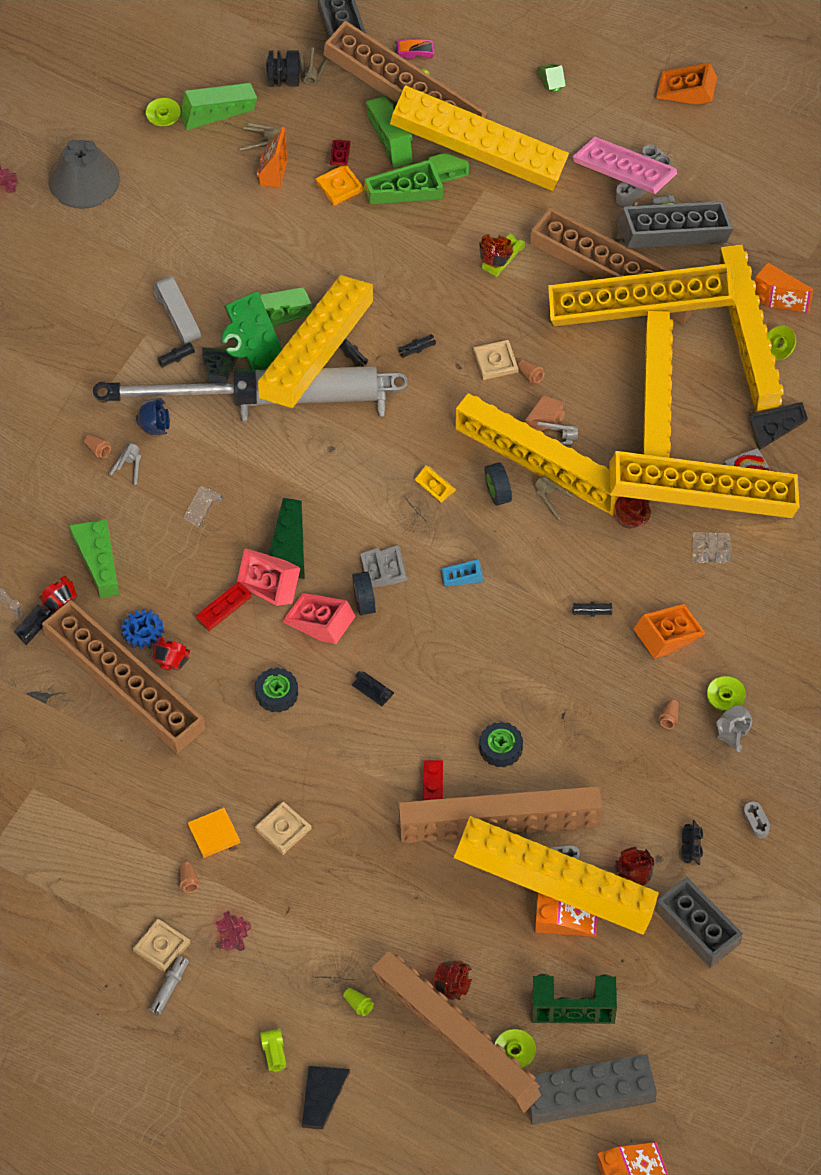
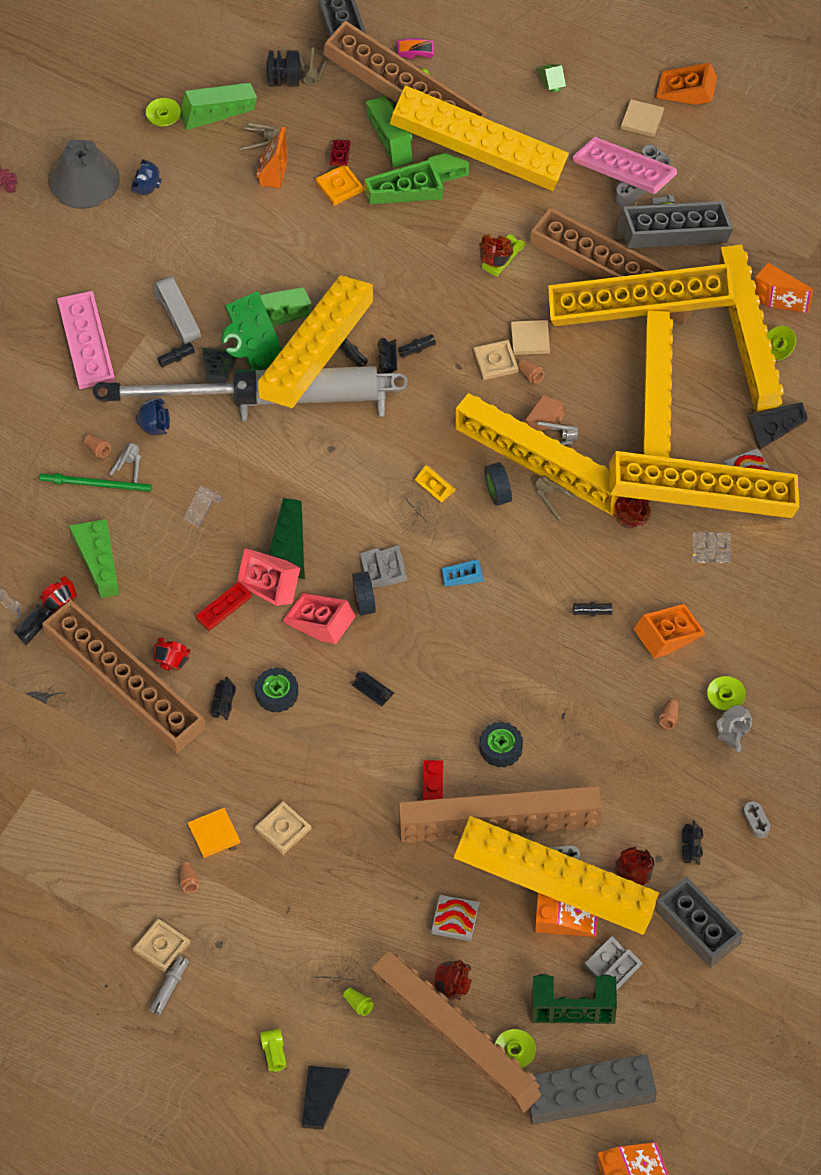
(59, 479): none -> green bar
(86, 339): none -> bright pink plate
(141, 627): blue gear -> none
(146, 178): none -> dark blue cylinder
(225, 691): none -> black hinge
(237, 930): clear pink hips -> none
(388, 355): none -> black hinge
(455, 918): none -> slope
(530, 337): none -> tan tile
(614, 961): none -> light grey slope
(642, 118): none -> tan tile

